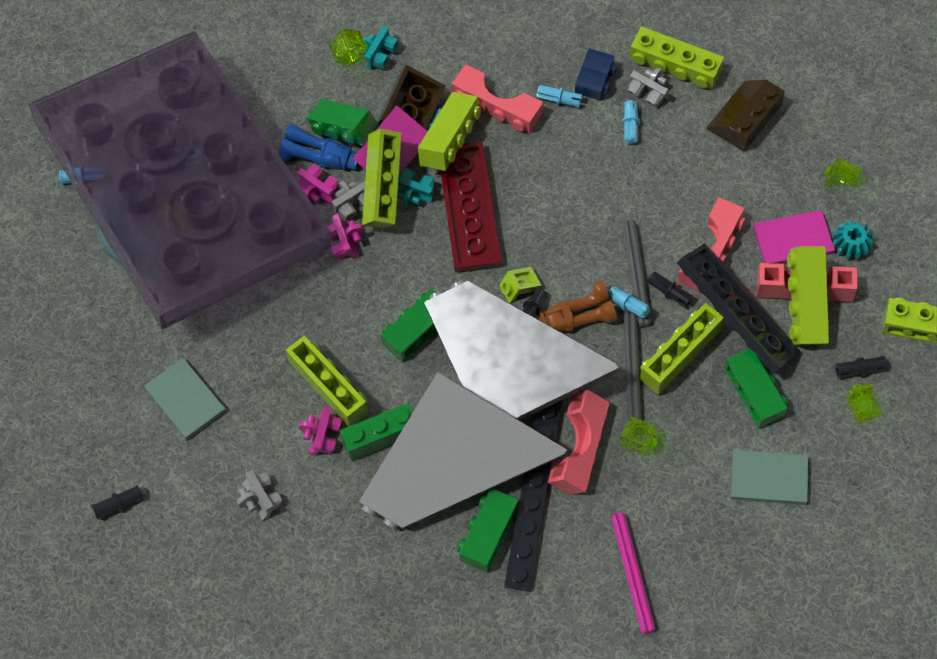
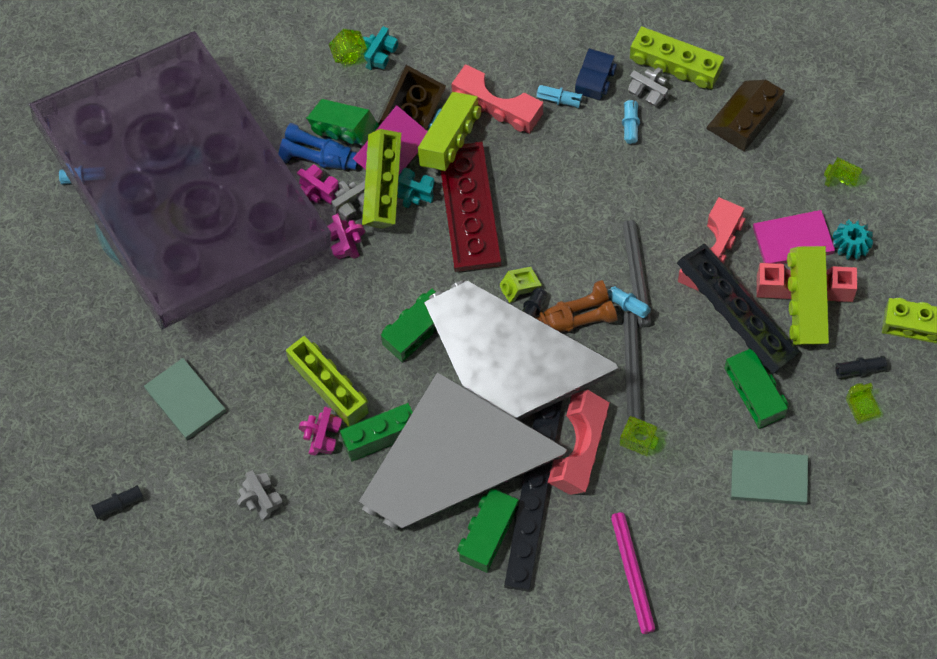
(670, 289): black axle -> none
(681, 348): lime brick -> none

